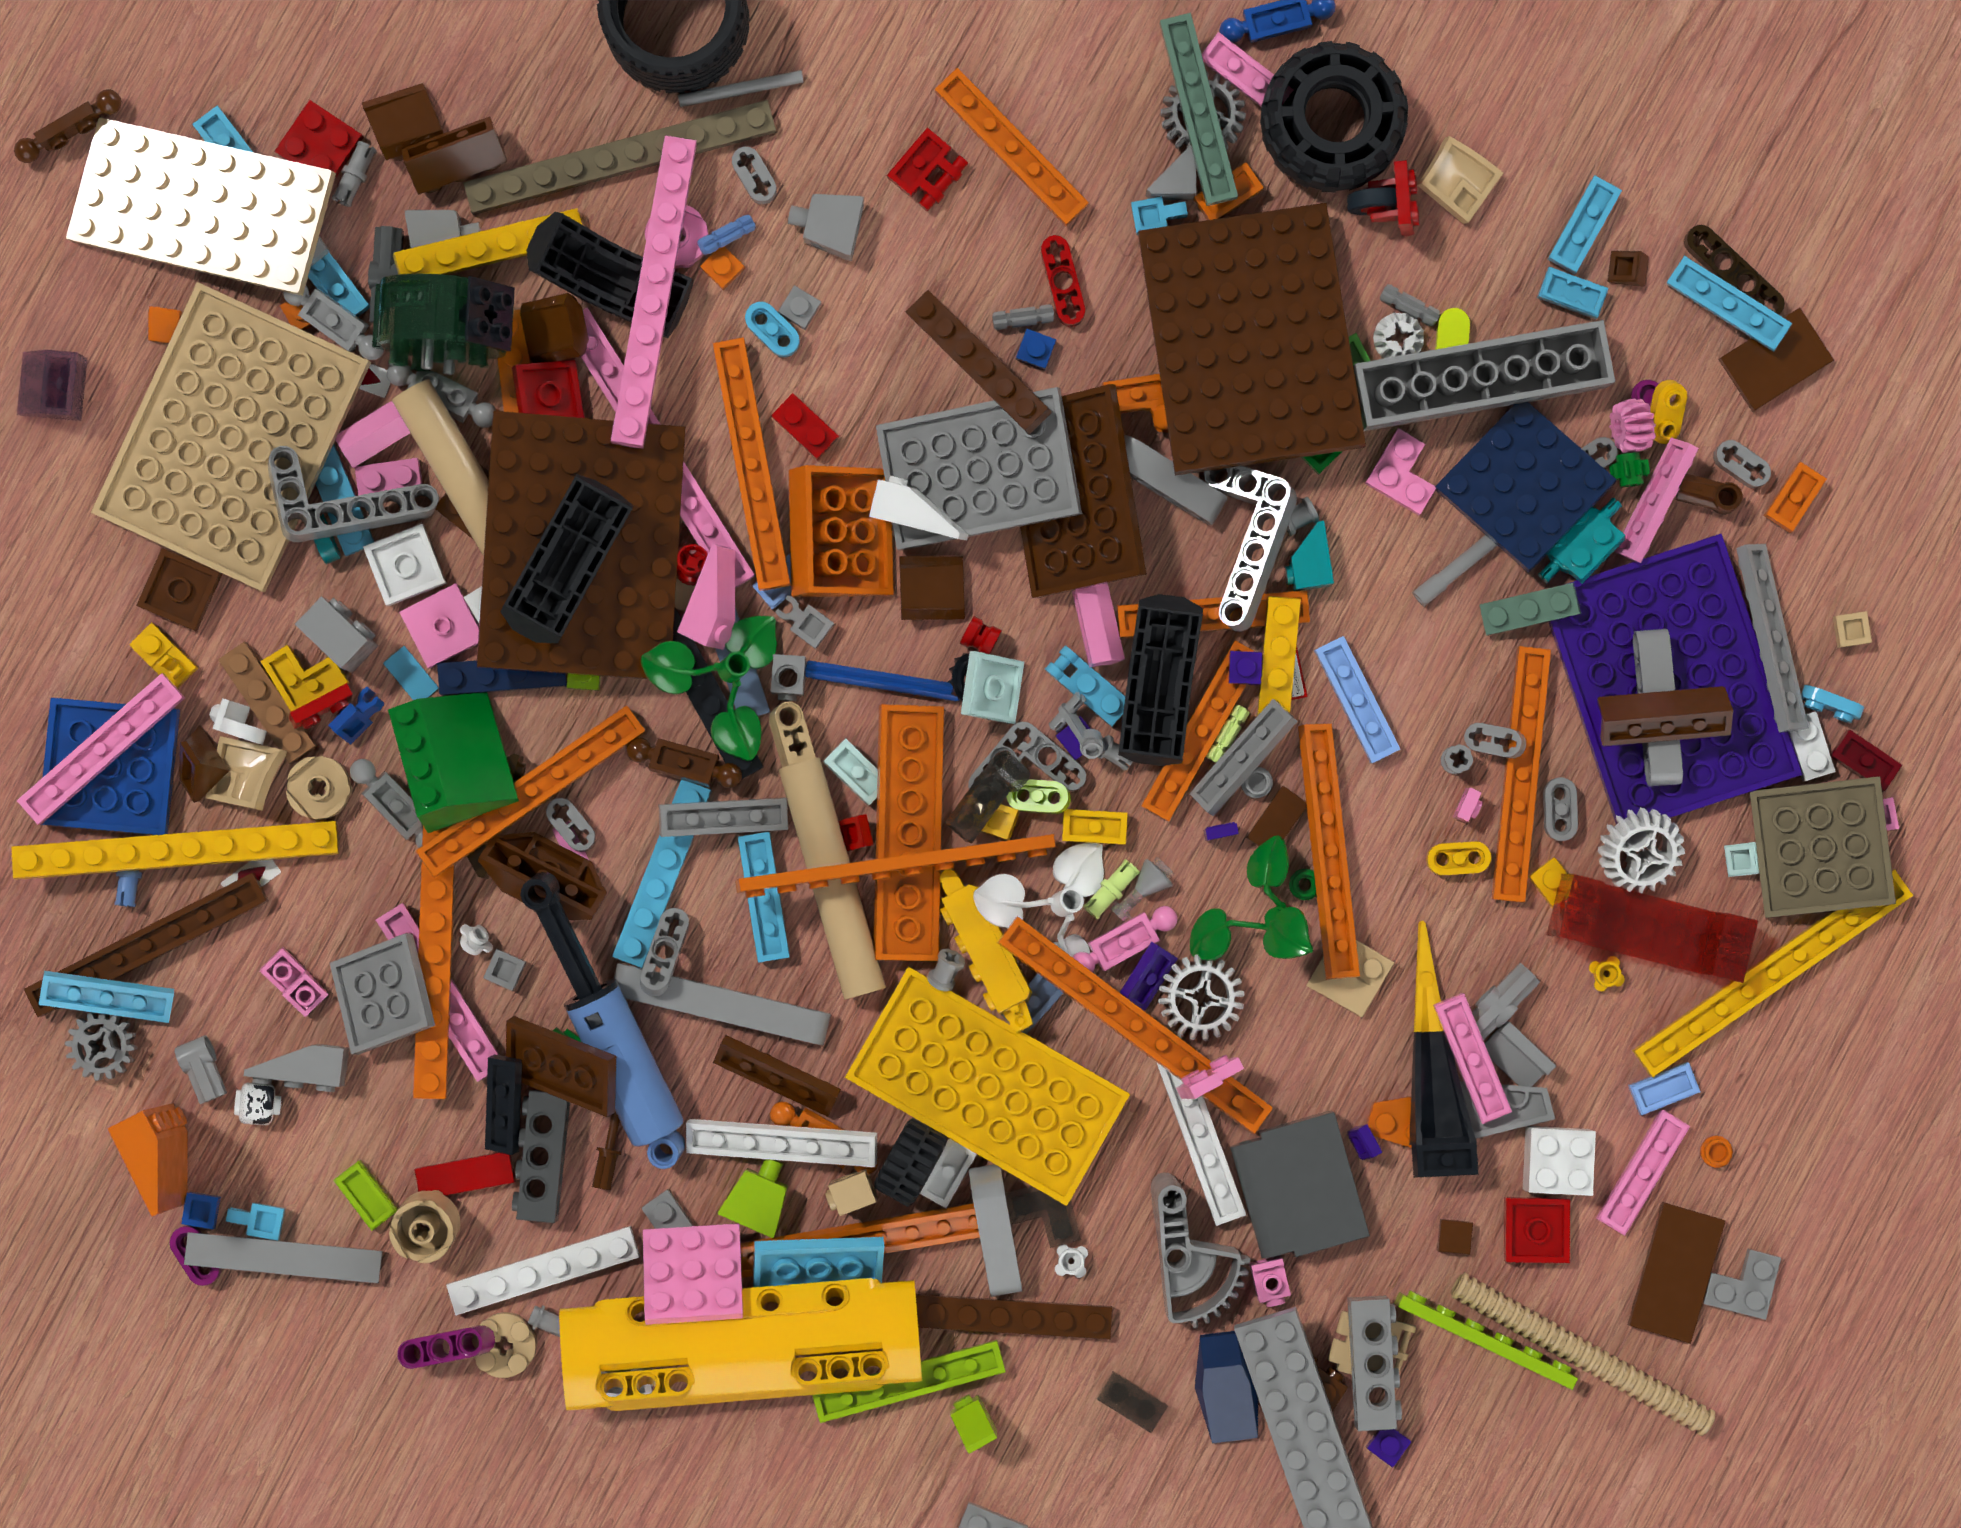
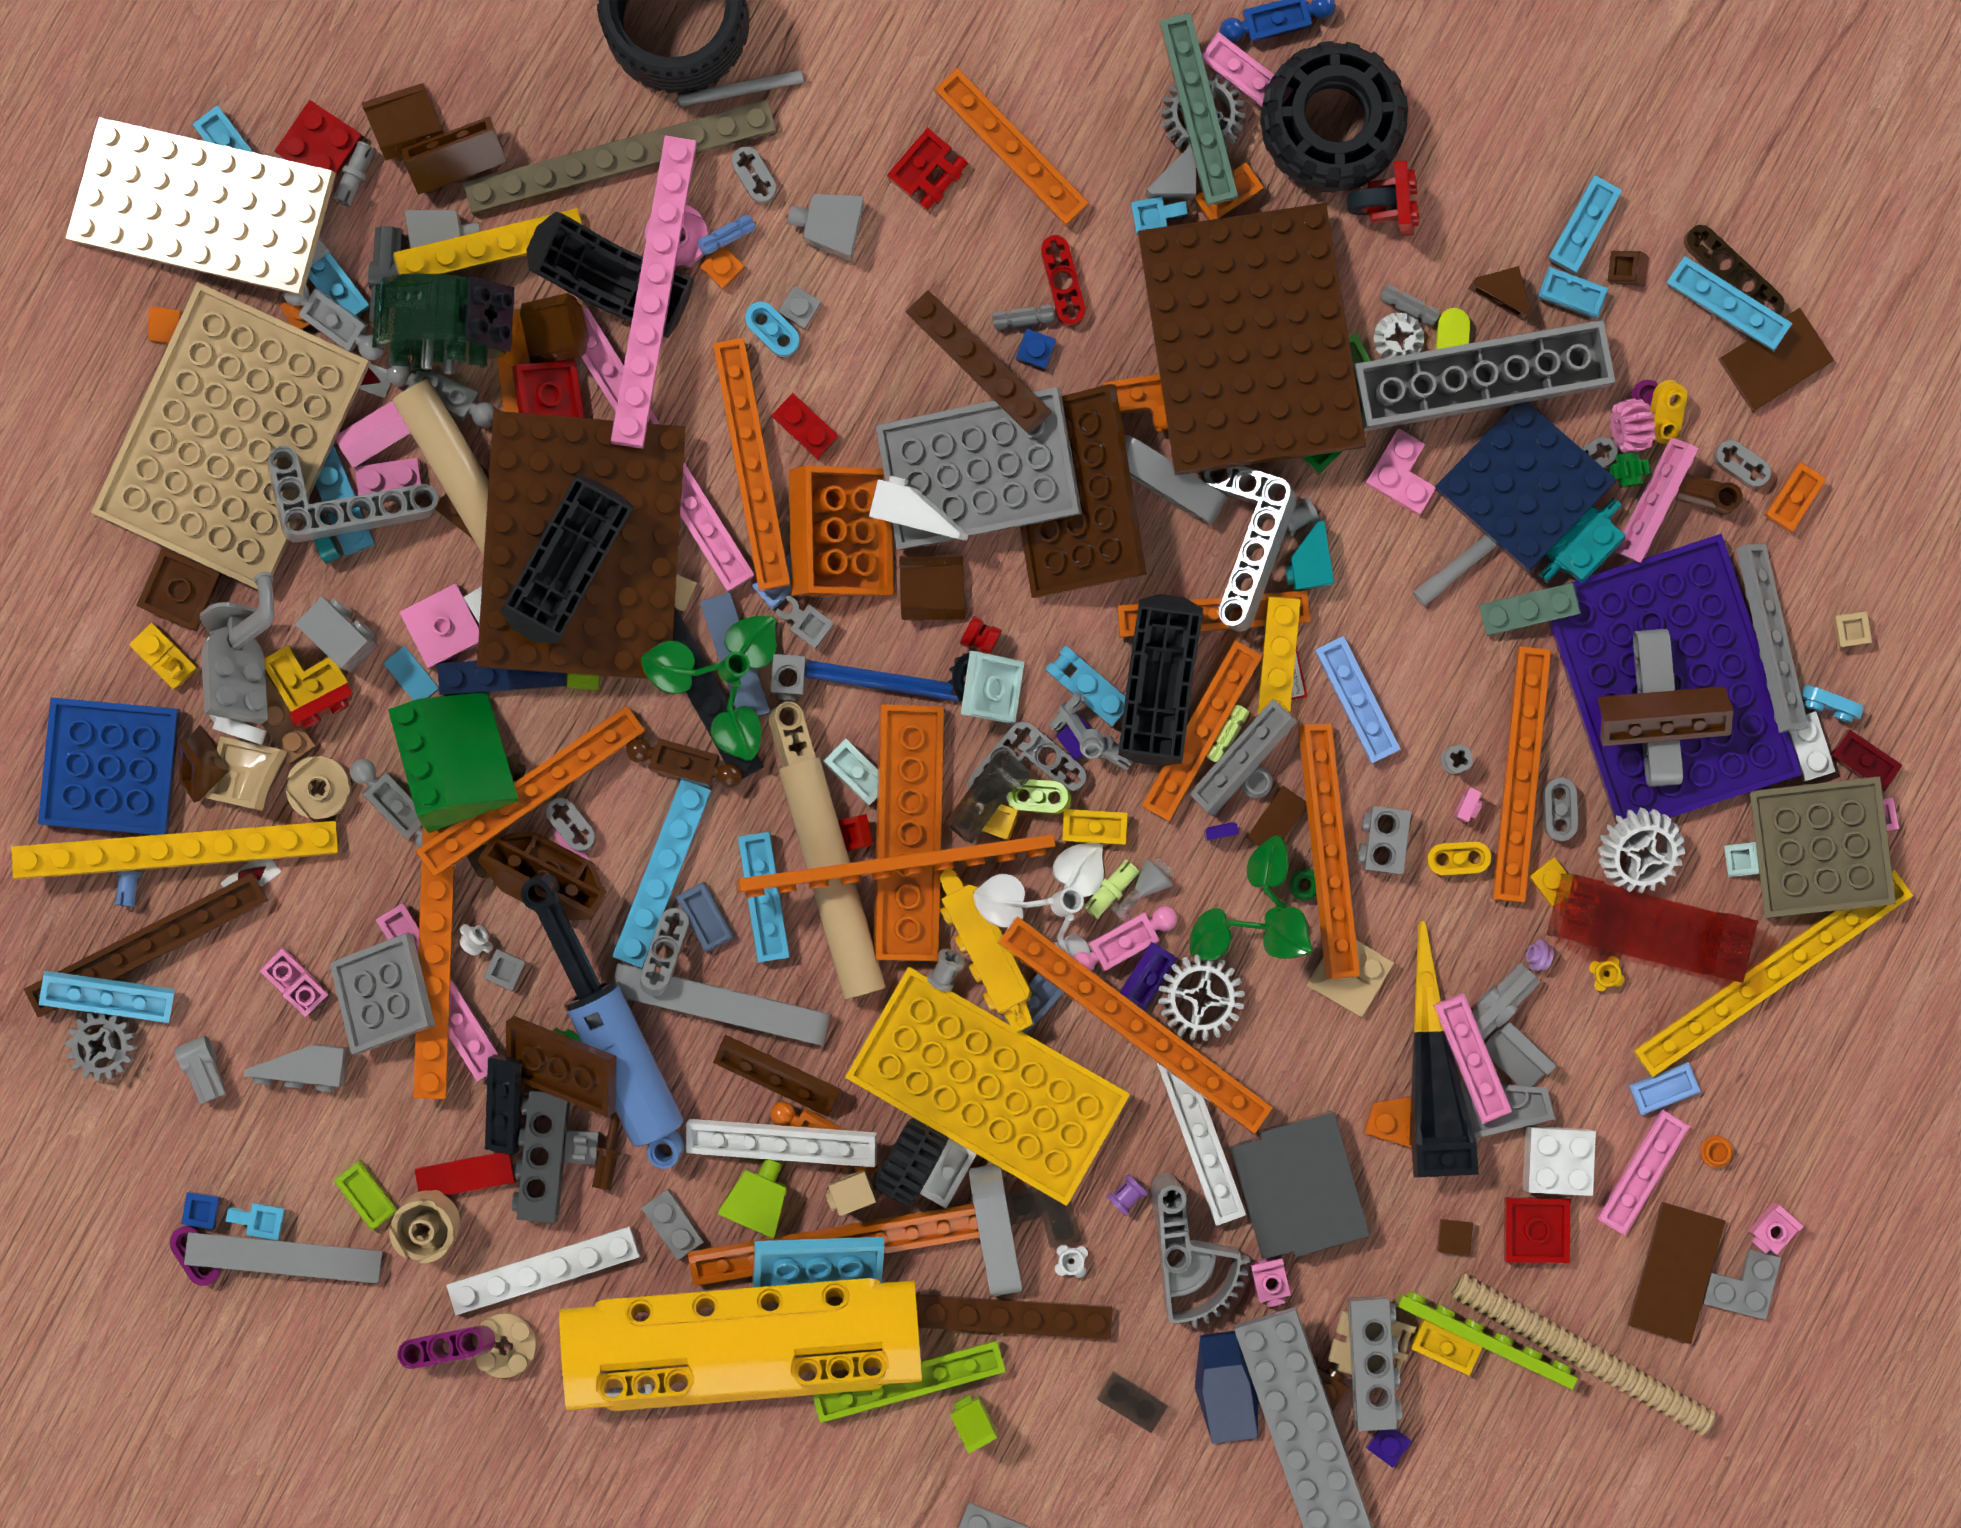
(52, 384): slope -> none
(57, 133): reddish brown plate -> none
(100, 749): bright pink plate -> none
(156, 1155): orange slope -> none
(234, 660): none -> light grey plate
(256, 1104): white head -> none
(356, 719): blue plate -> none
(404, 565): white plate -> none
(545, 1320): light grey pin -> none
(581, 1147): none -> light grey tile
(691, 557): red wheel -> none
(692, 1274): bright pink plate -> none
(704, 917): none -> sand blue tile
(712, 603): bright pink slope -> none
(723, 817): light grey plate -> none
(1098, 625): bright pink piece -> none
(1127, 1195): none -> medium lavender bush
(1199, 1083): bright pink plate -> none
(1245, 667): dark purple plate -> none
(1364, 1142): dark purple tile -> none
(1394, 842): none -> light grey brick
(1445, 1347): none -> yellow plate
(1459, 179): tan plate -> none
(1494, 747): light grey beam -> none
(1504, 290): none -> reddish brown slope
(1539, 955): none -> lavender plate
(1772, 1217): none -> bright pink brick

